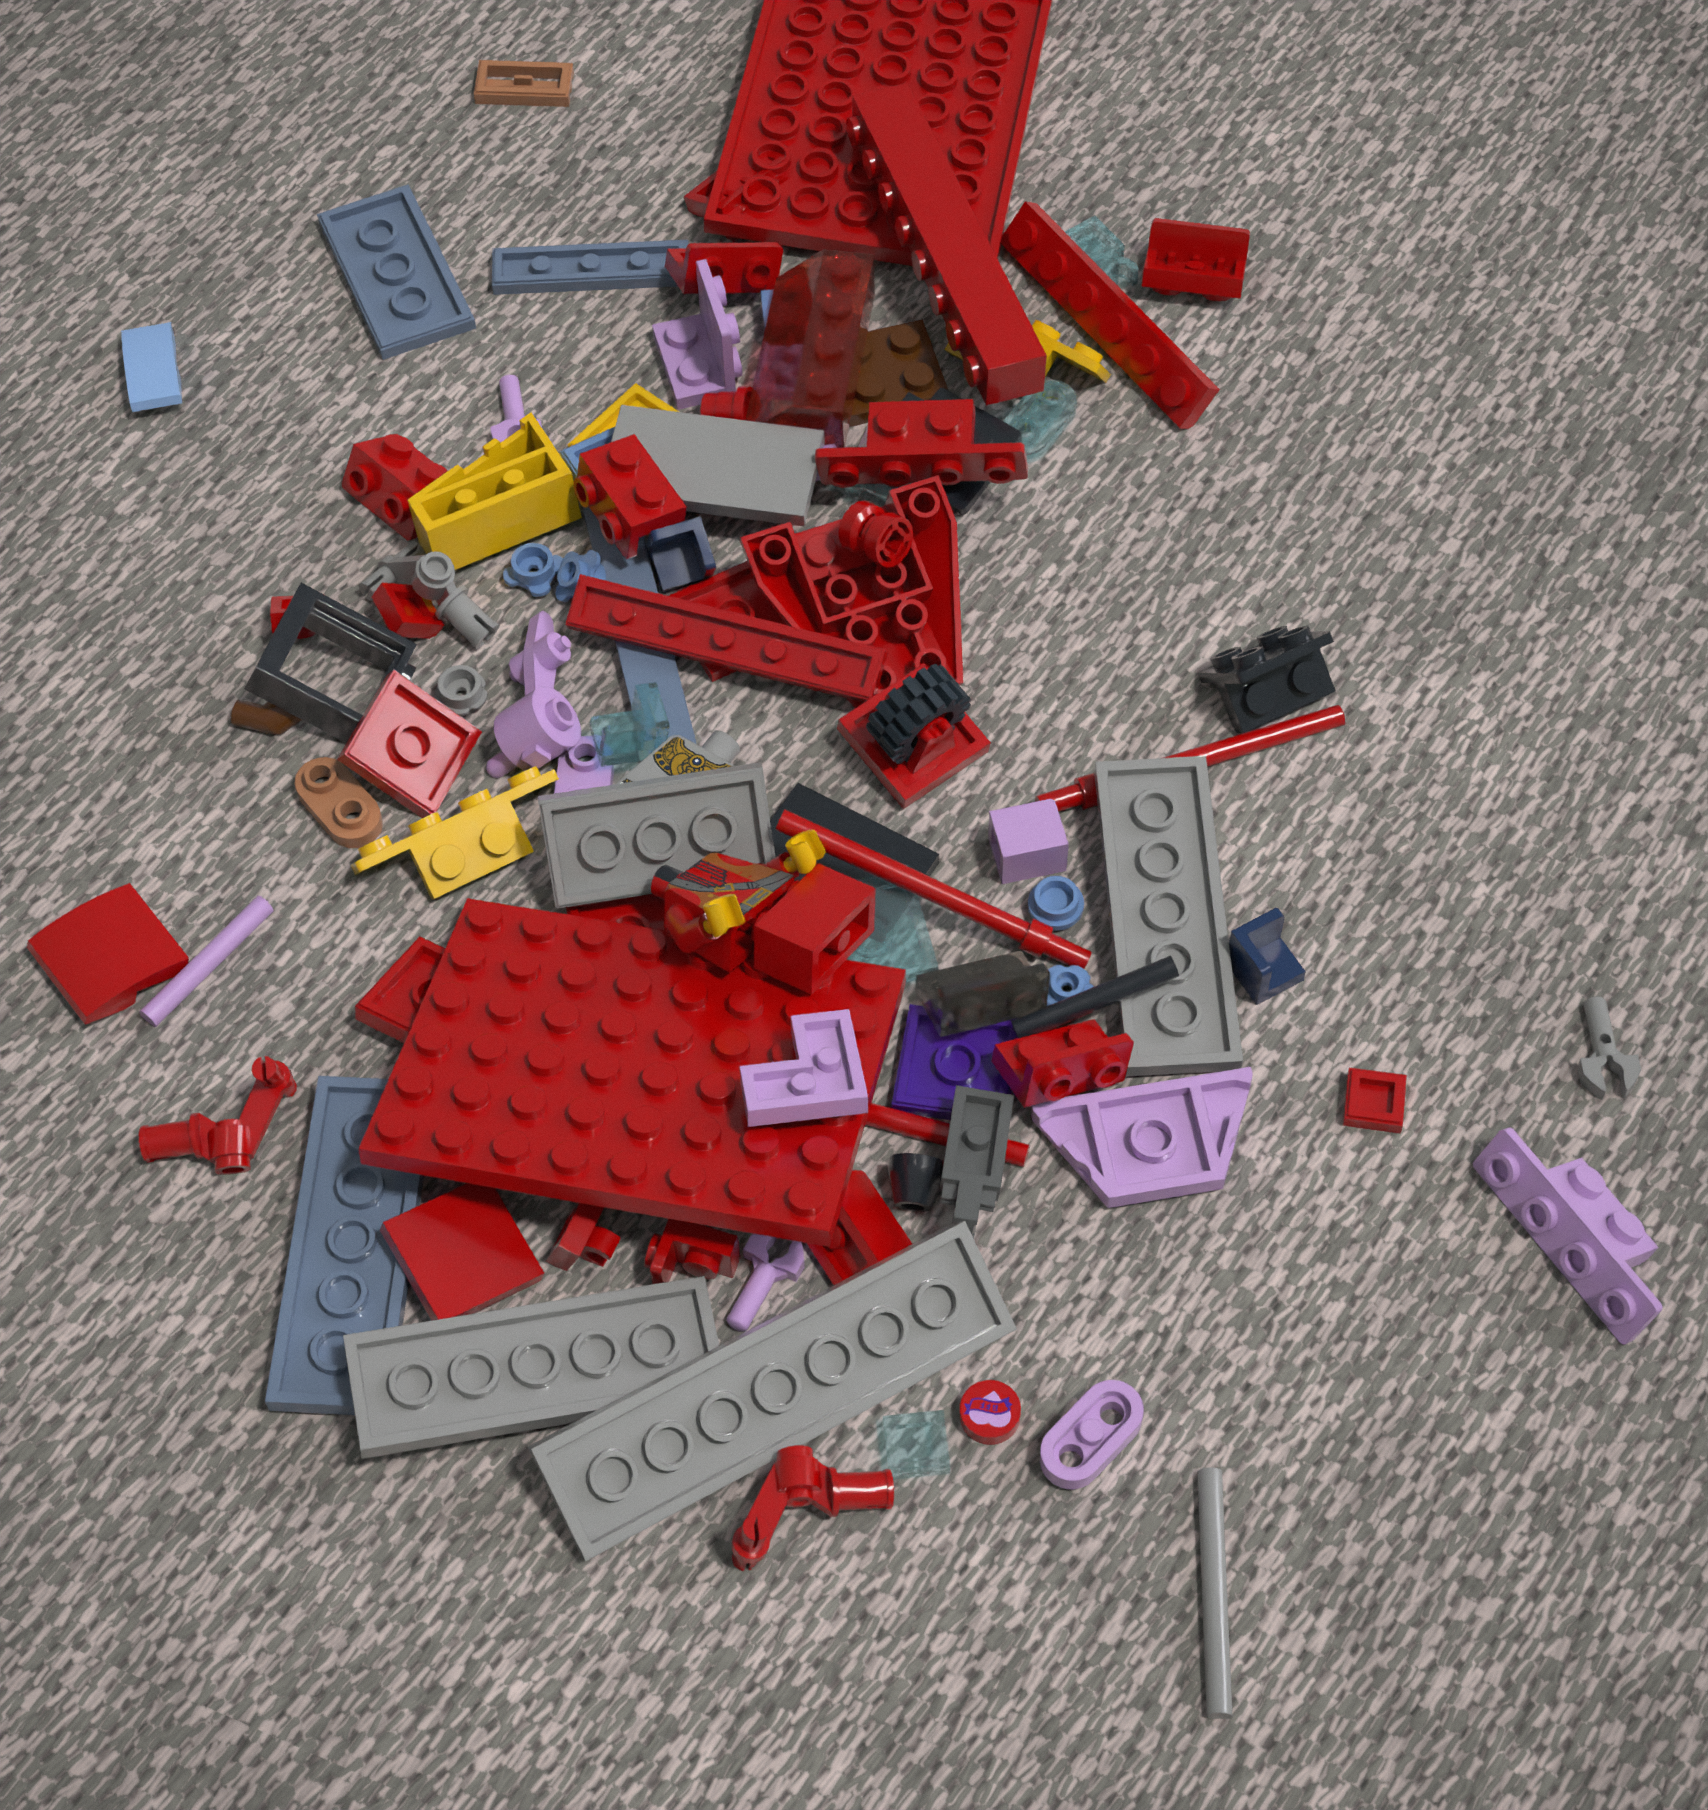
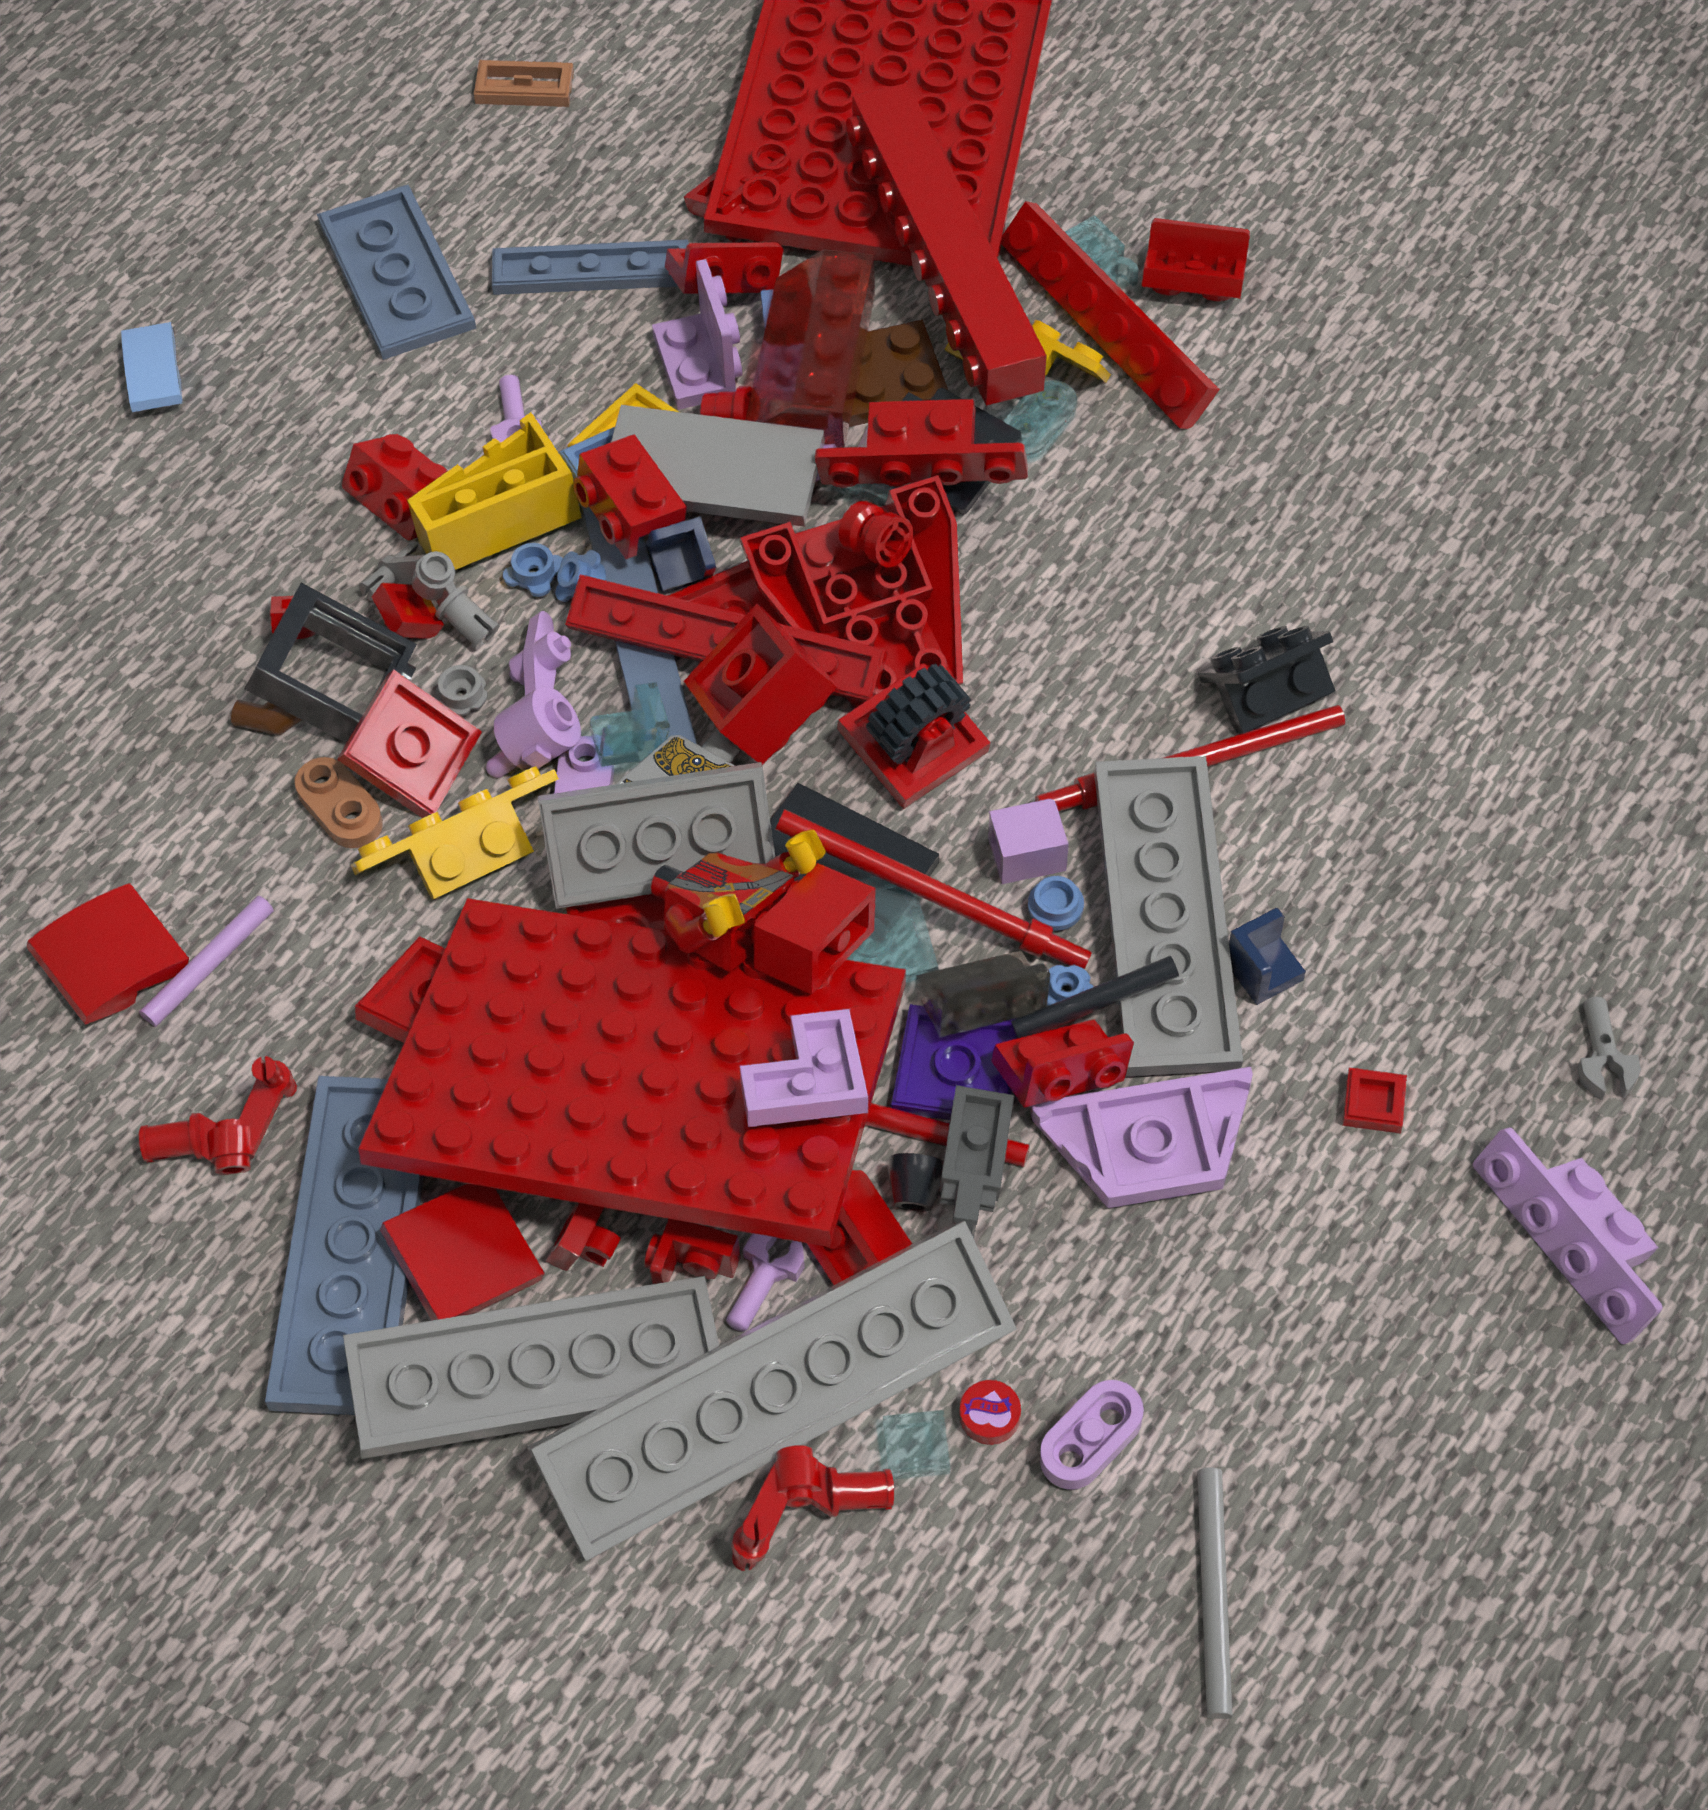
(759, 685): none -> red slope

